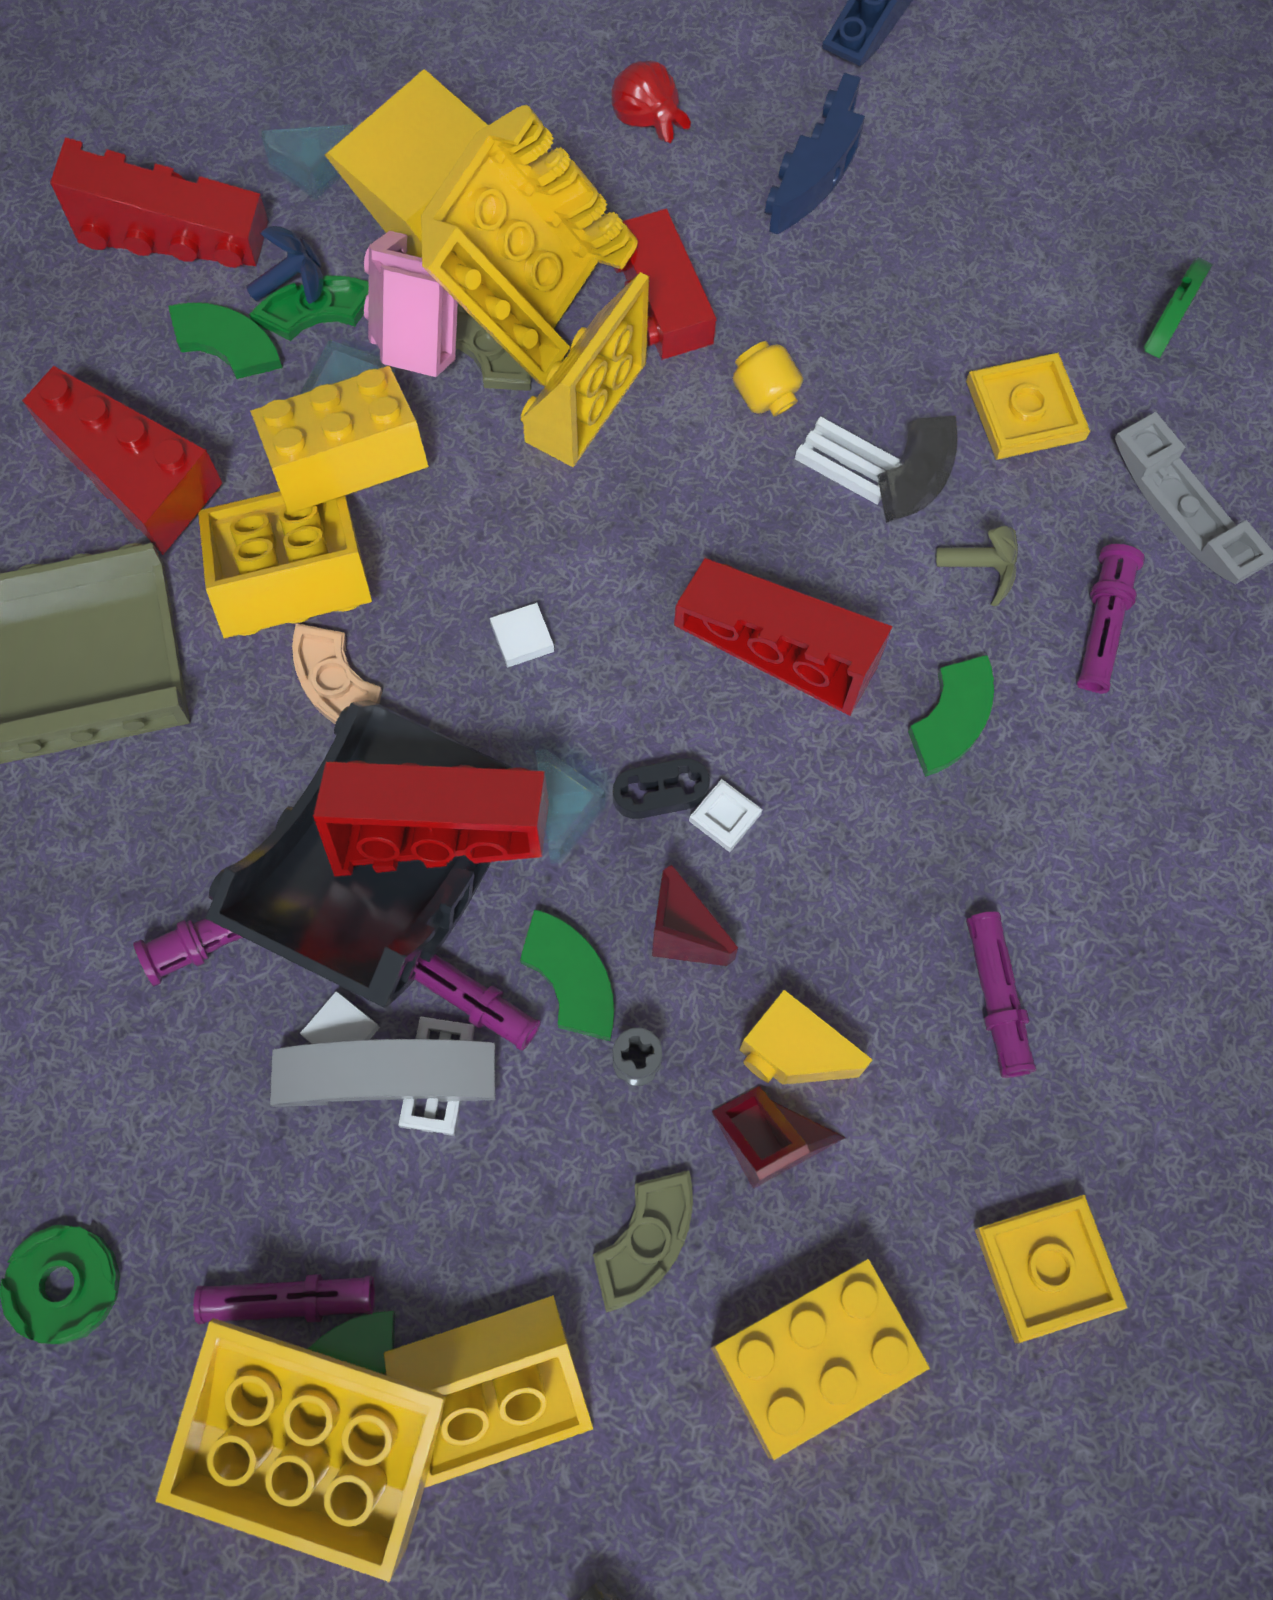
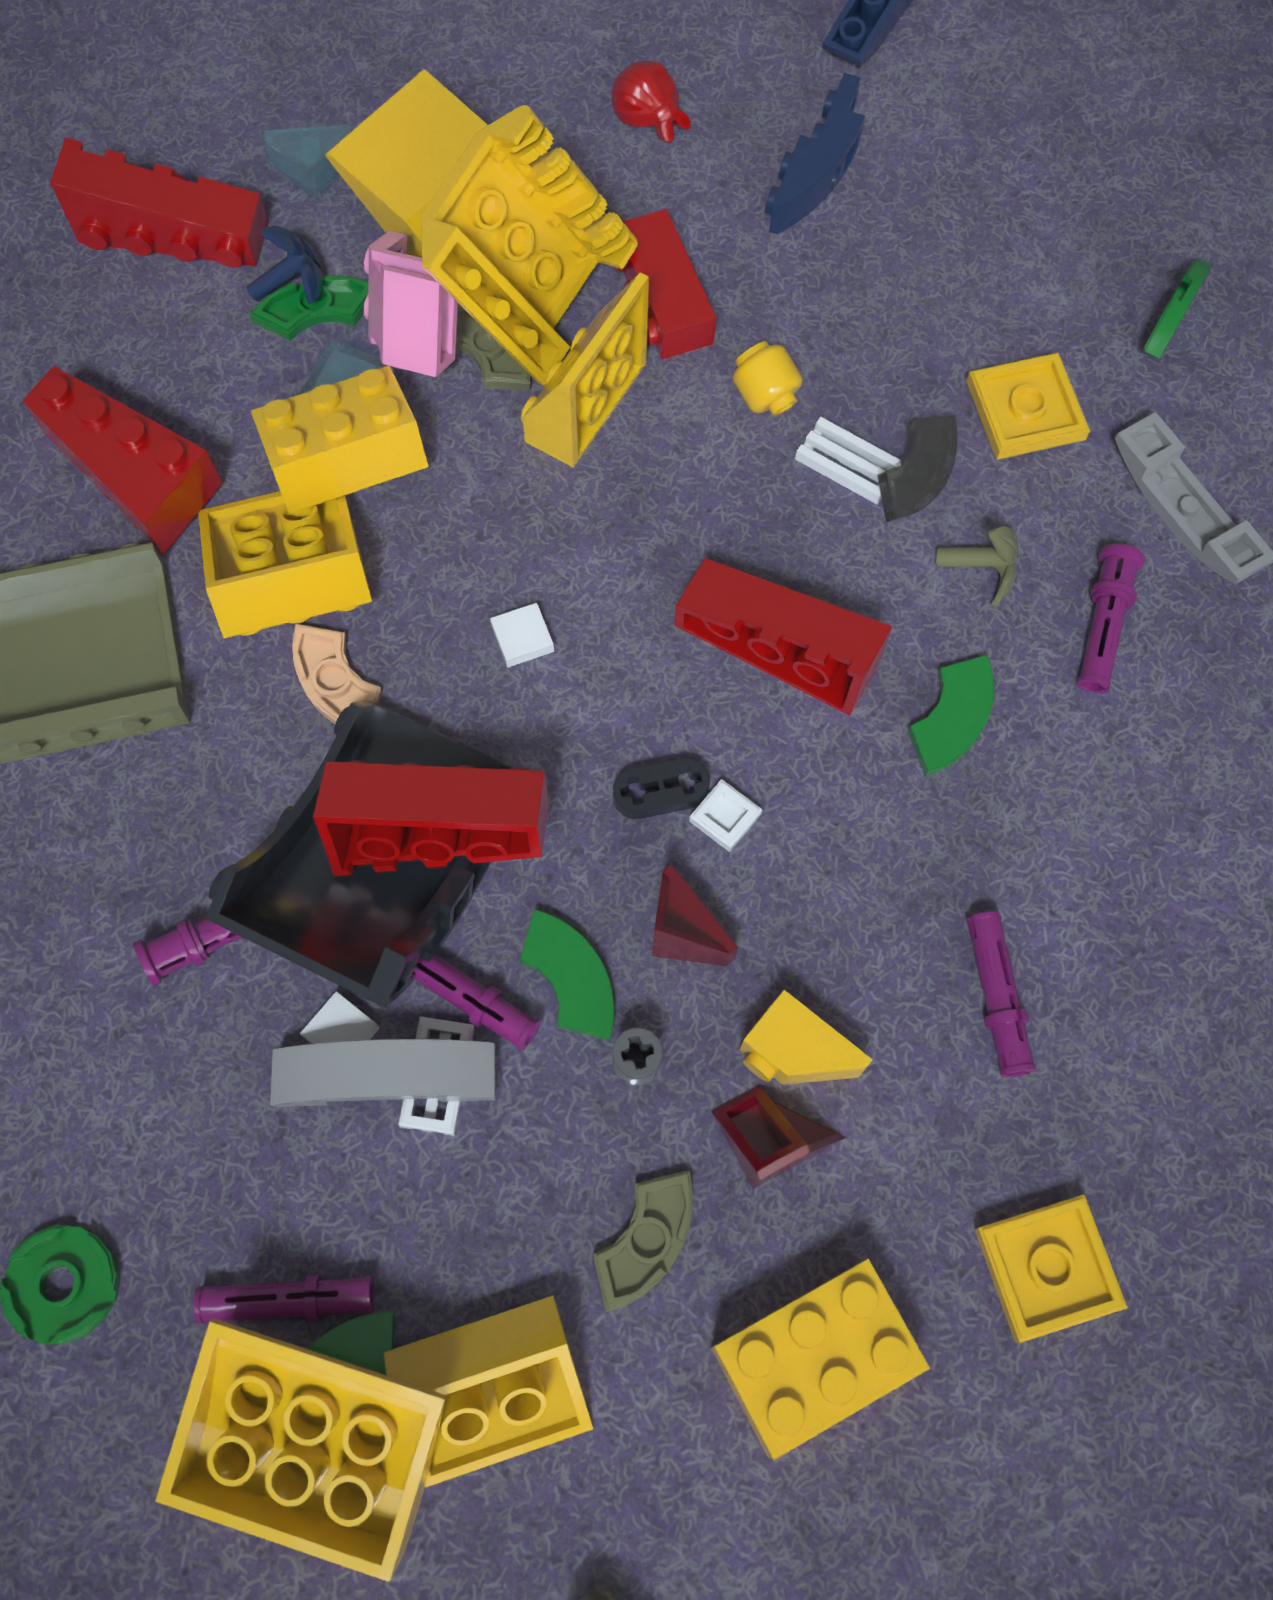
(226, 335): green tile -> none
(572, 804): clear light blue slope -> none

